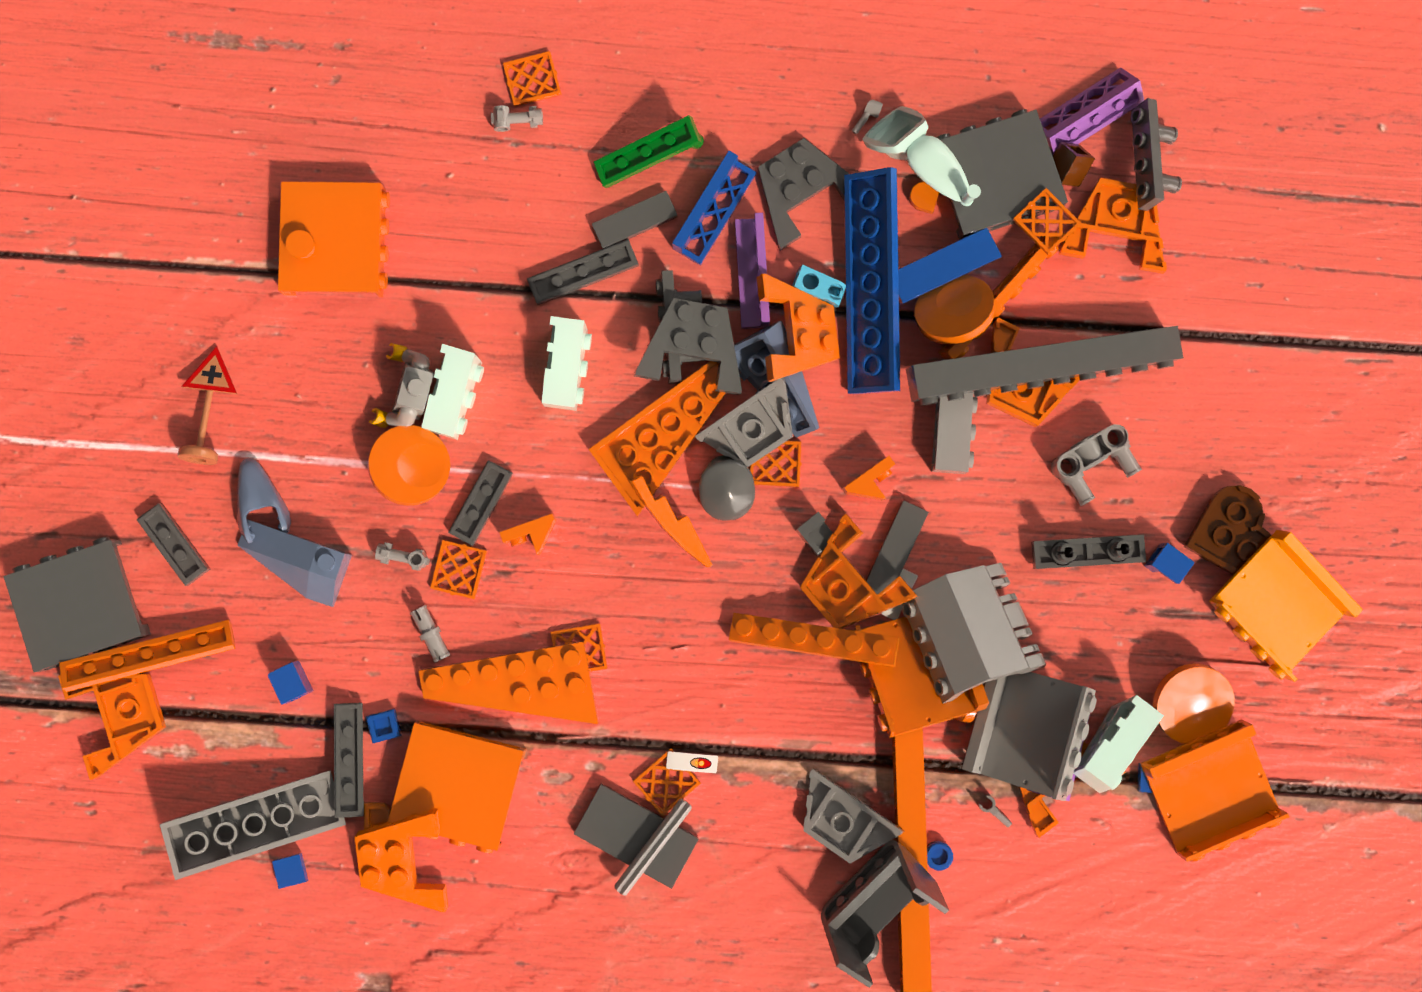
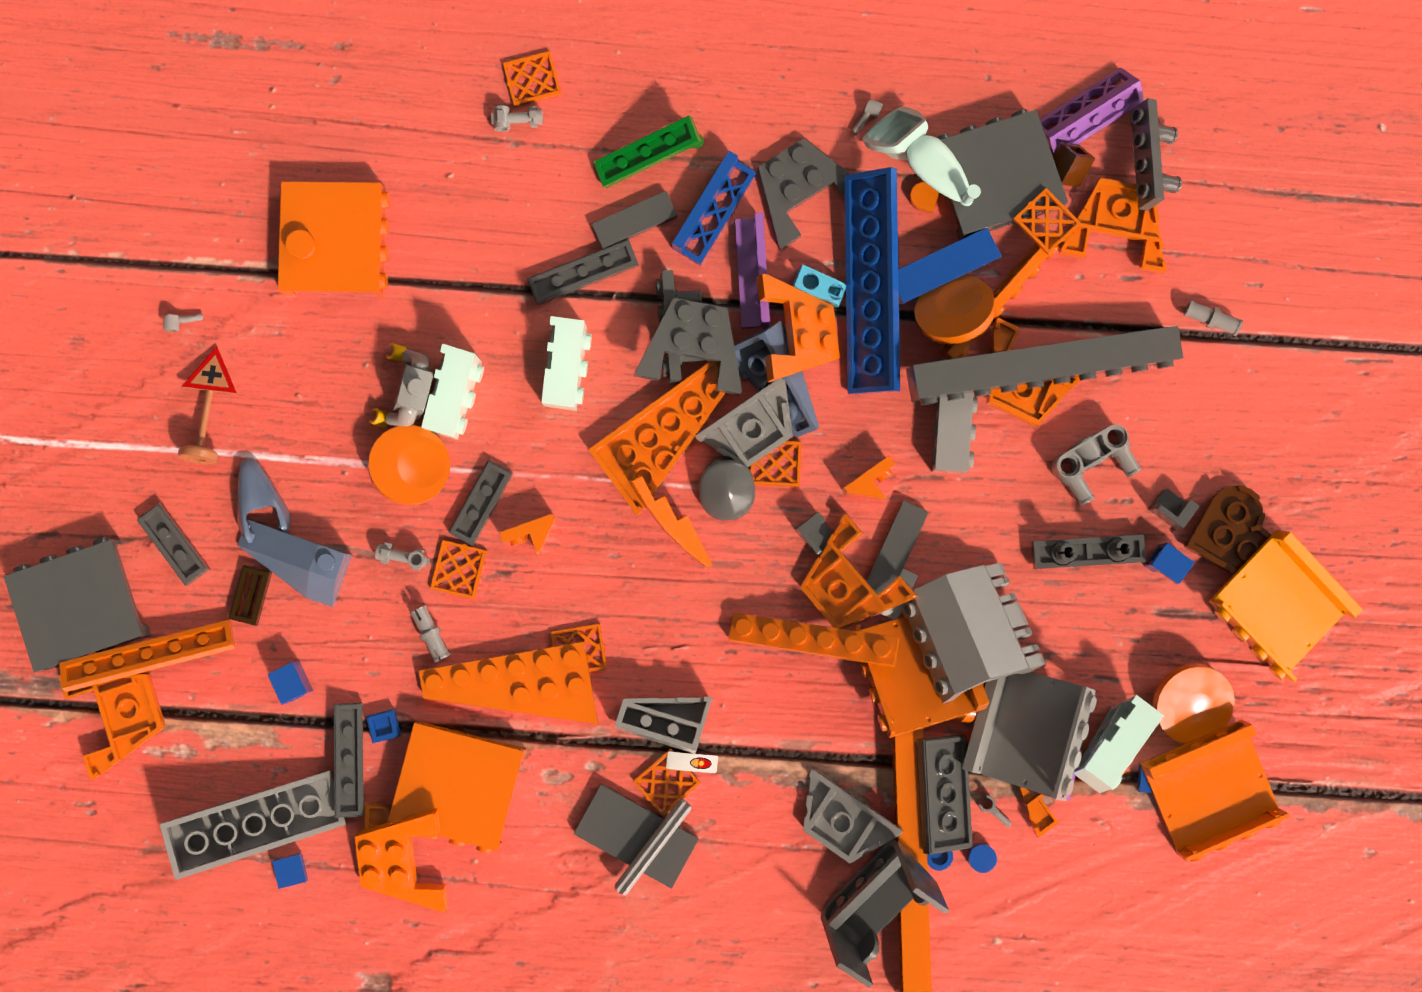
(171, 322): none -> light grey hand
(266, 576): none -> dark brown tile
(665, 720): none -> light grey wedge
(944, 794): none -> dark grey tile
(982, 858): none -> blue tile
(1173, 509): none -> dark grey panel
(1213, 317): none -> light grey pin

